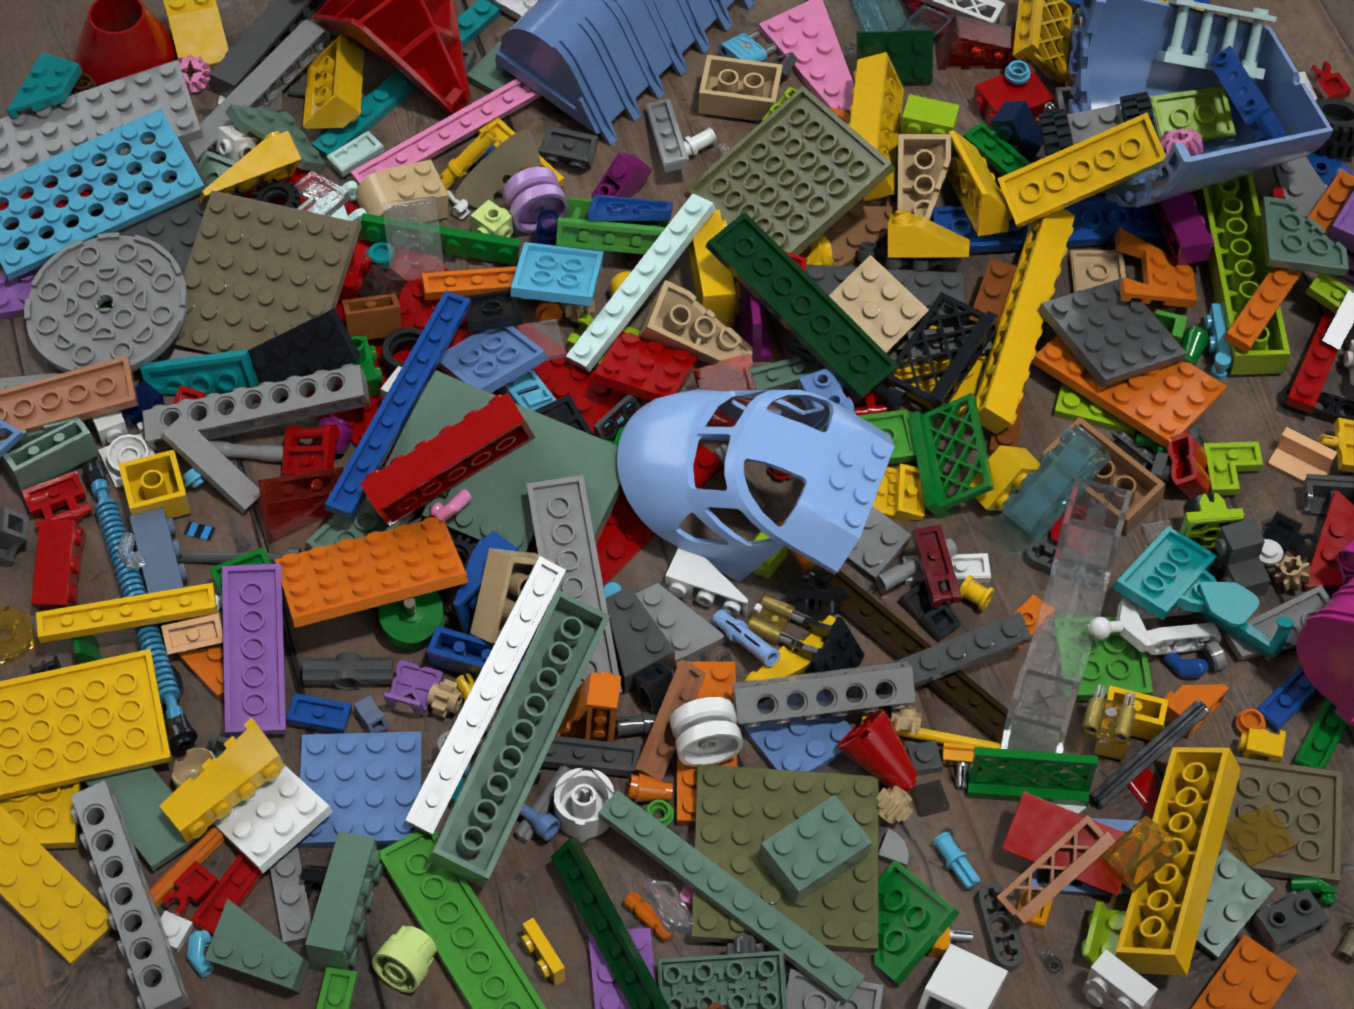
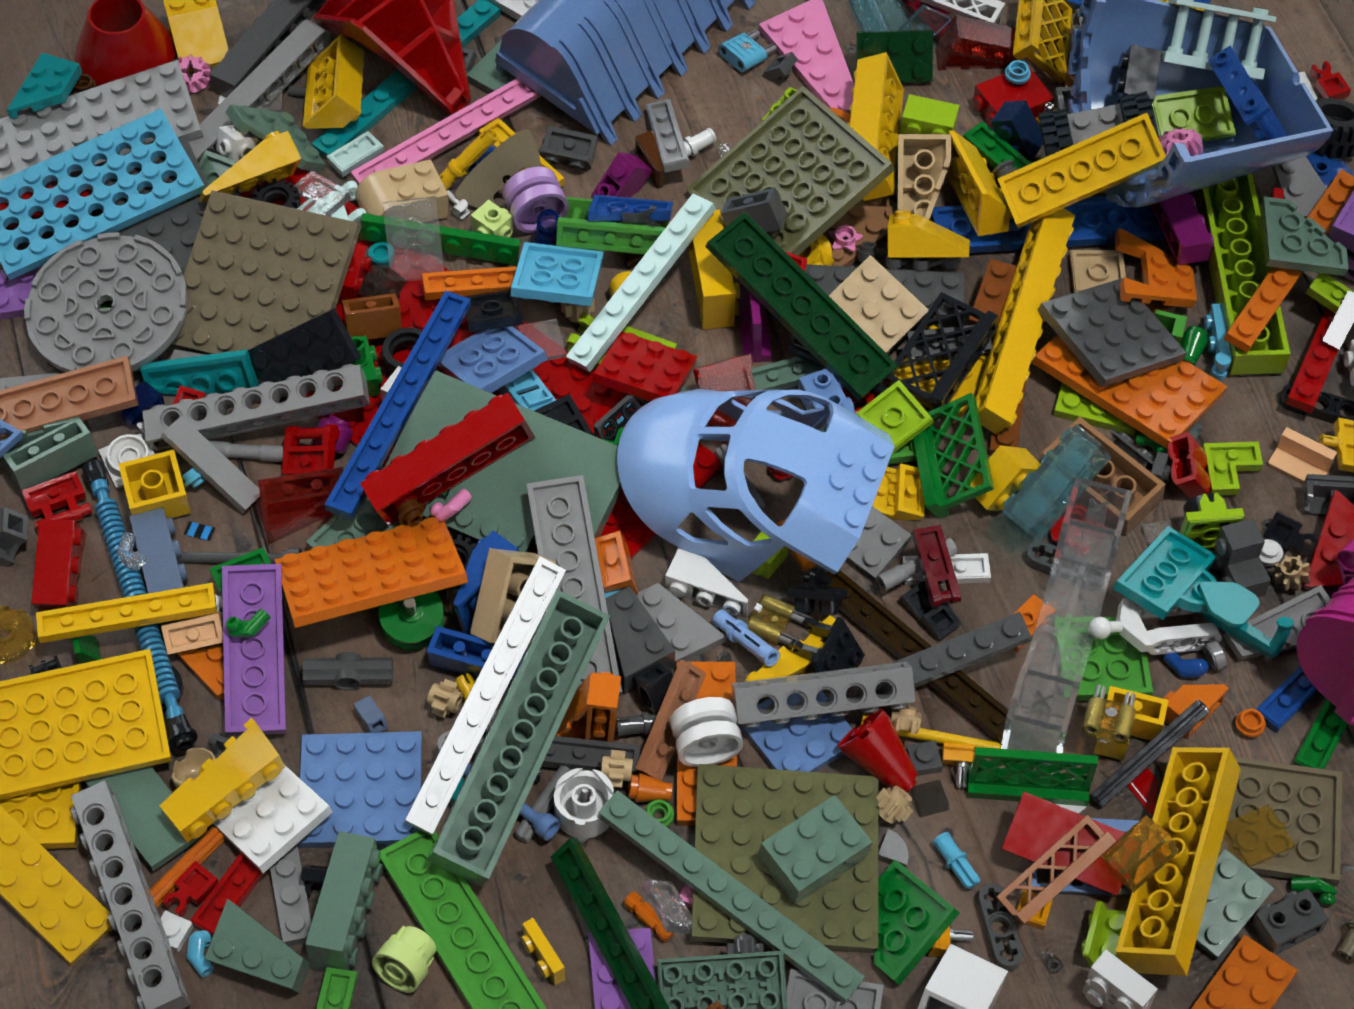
(109, 427): white brick -> none
(247, 628): none -> green arm
(319, 714): blue plate -> none
(410, 512): none -> reddish brown plate
(414, 681): medium lavender piece -> none
(548, 311): orange plate -> none
(615, 562): none -> orange panel
(617, 767): none -> tan gear
(640, 218): none -> clear smoke bar
(648, 152): none -> reddish brown slope
(686, 325): tan wedge -> none
(738, 87): tan brick -> none
(762, 206): none -> dark grey brick
(848, 232): none -> bright pink plate
(897, 414): none -> lime tile
(976, 593): yellow bush -> none
(1004, 168): none -> dark grey bush
(1139, 72): none -> black brick
(1262, 745): yellow brick -> none

